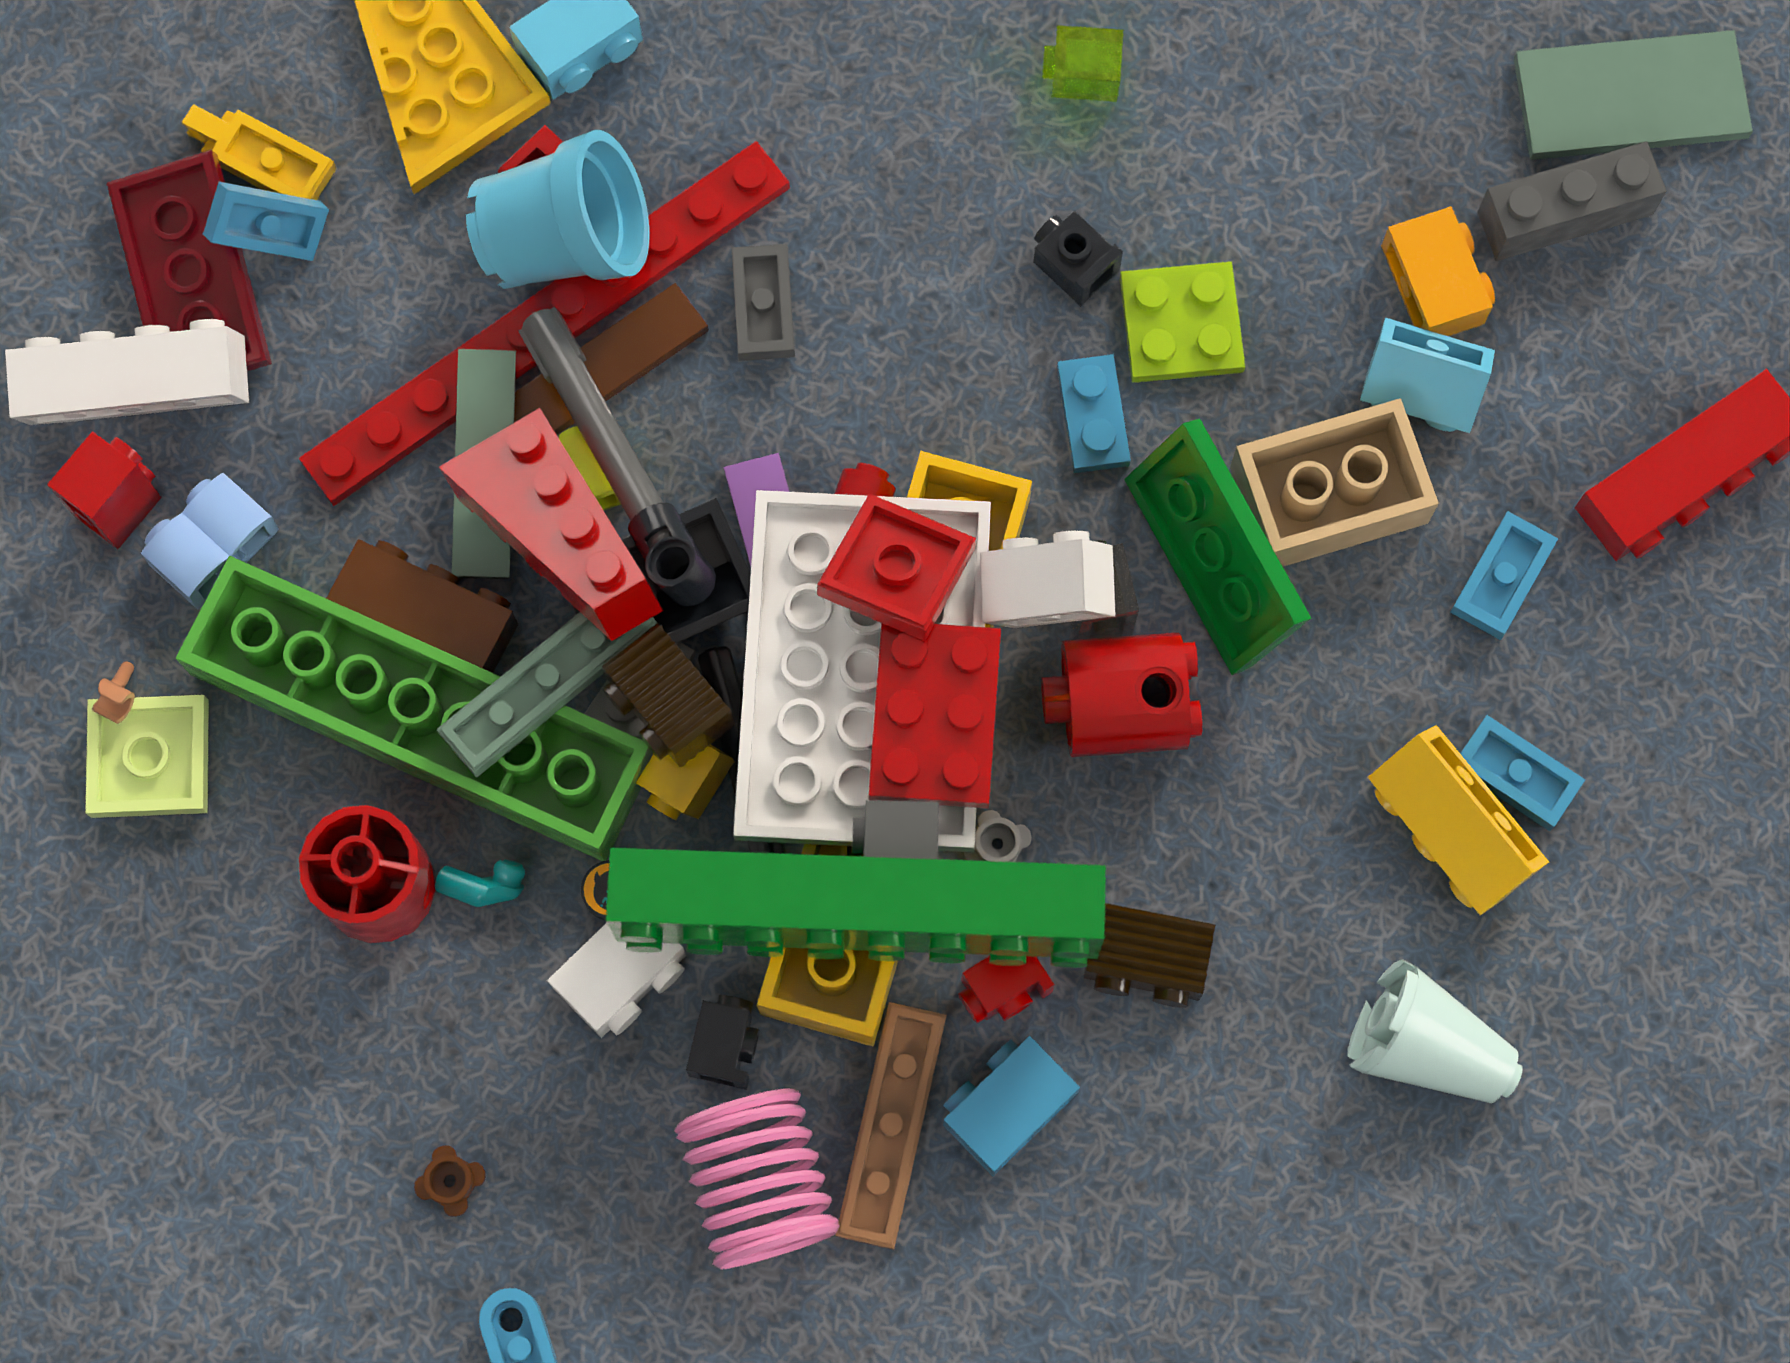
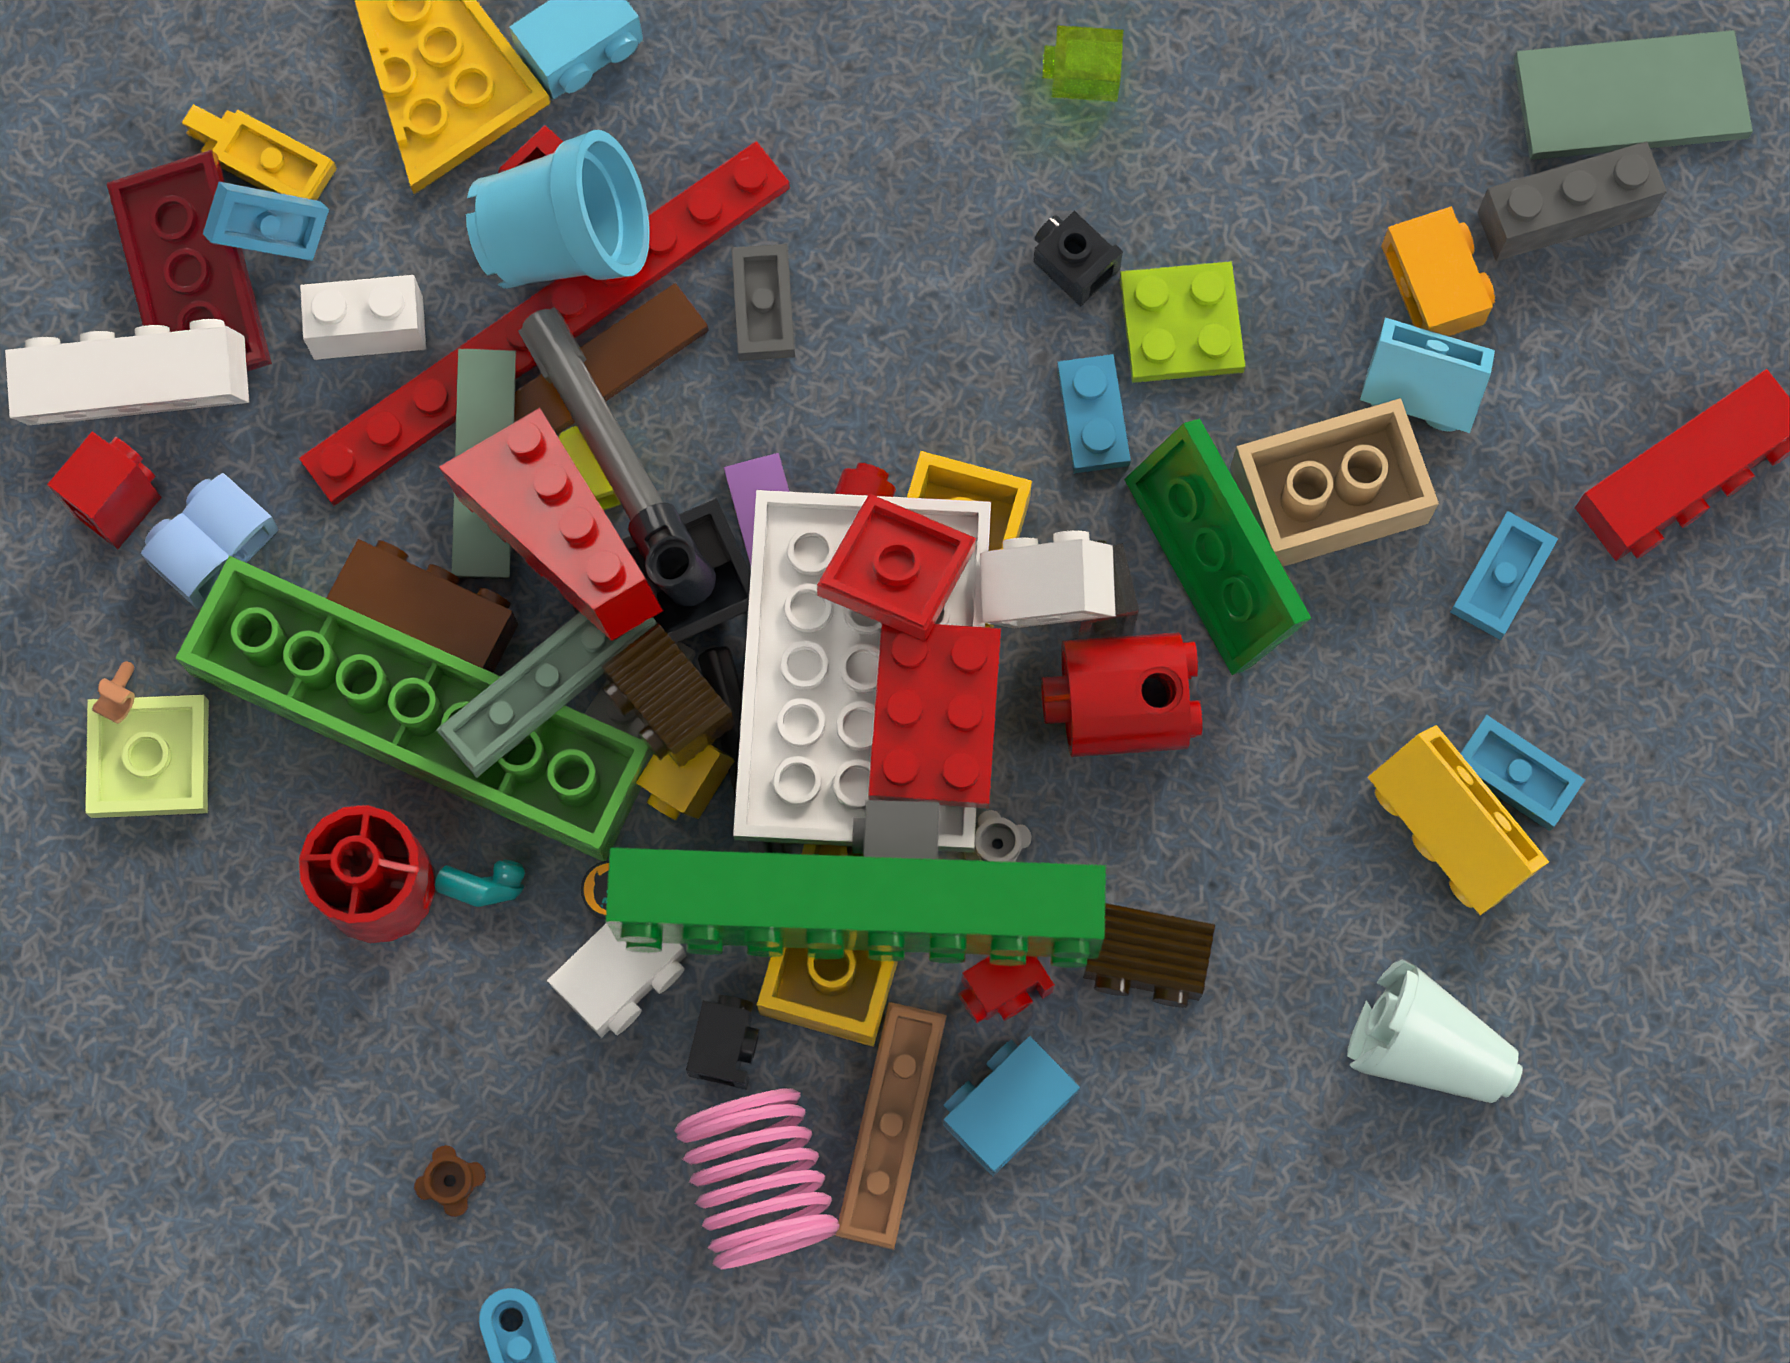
(363, 317): none -> white brick

